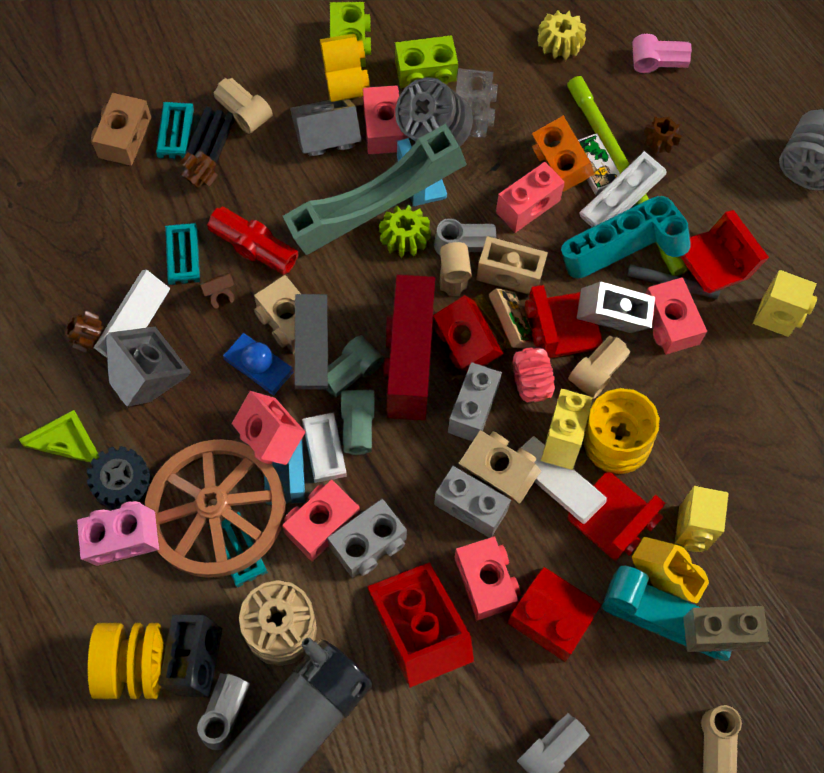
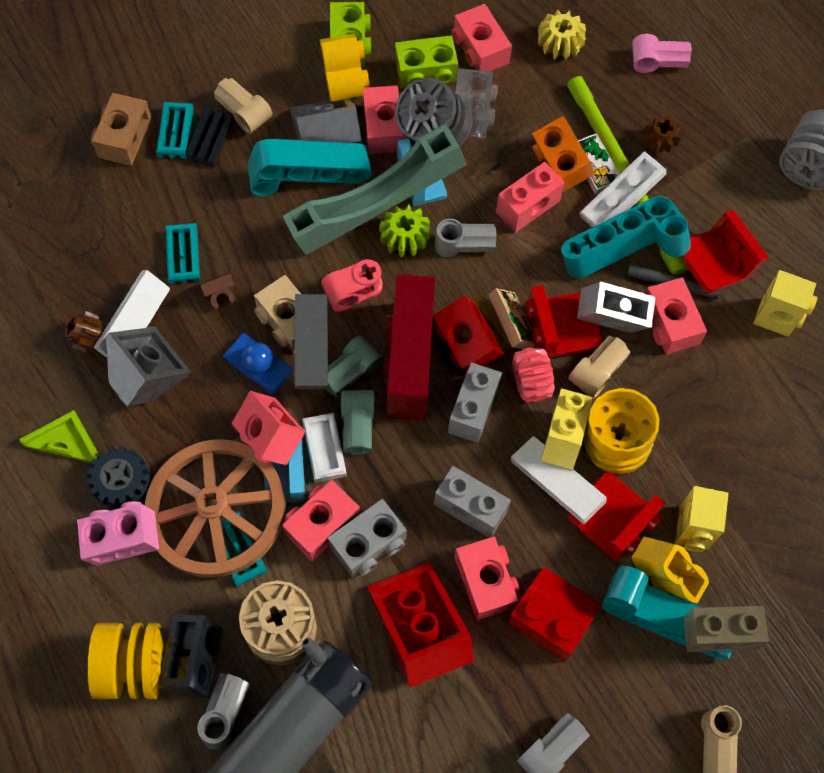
(198, 169): reddish brown gear -> none
(252, 240): red piece -> none
(305, 162): none -> teal beam
(351, 285): none -> coral piece
(454, 268): tan piece -> none
(481, 39): none -> coral brick
(510, 265): tan brick -> none
(512, 481): tan brick -> none

